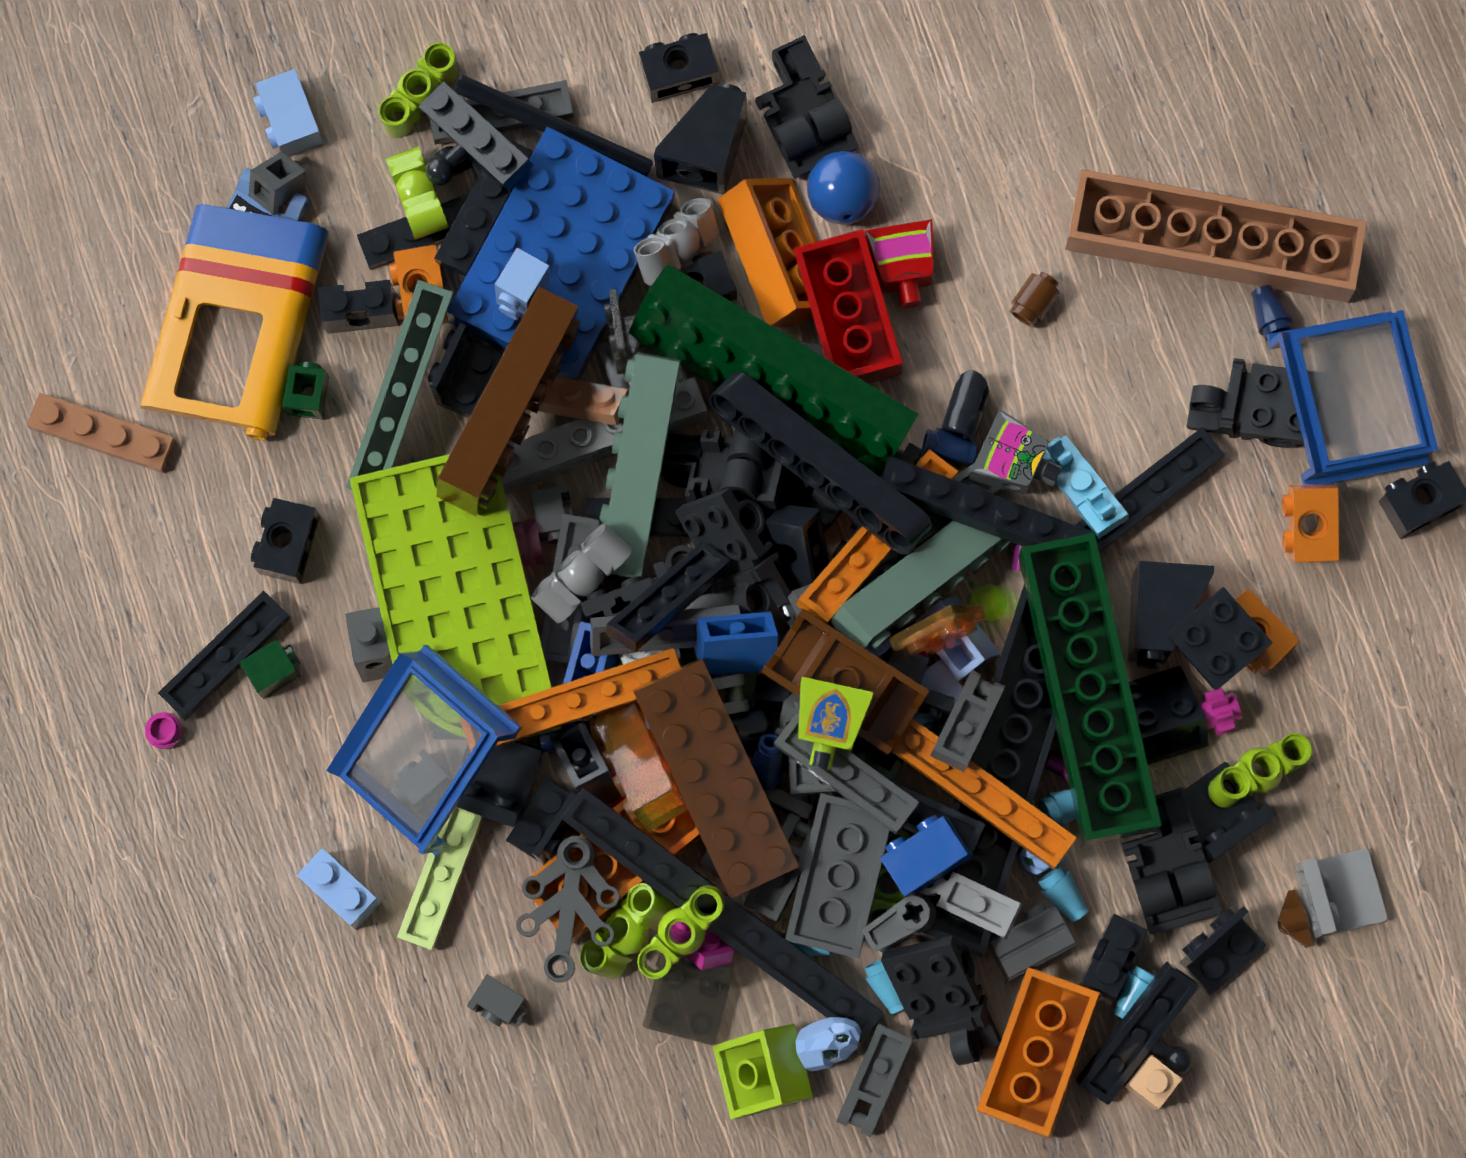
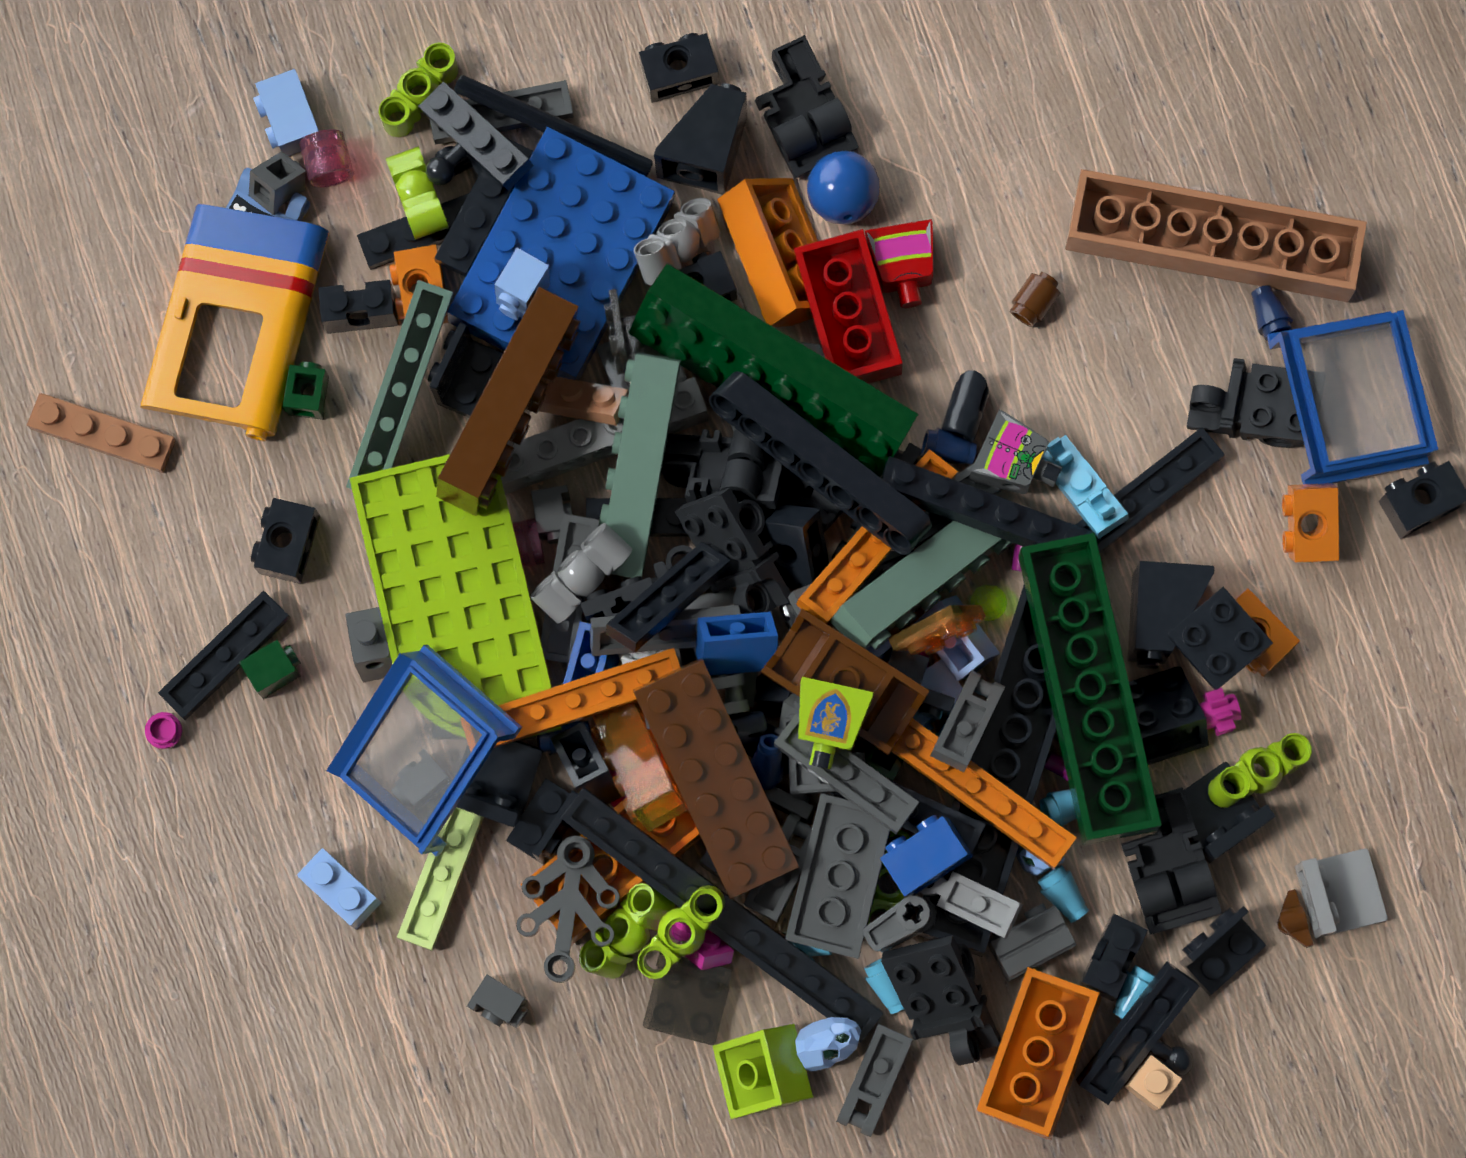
(326, 158): none -> clear pink piece

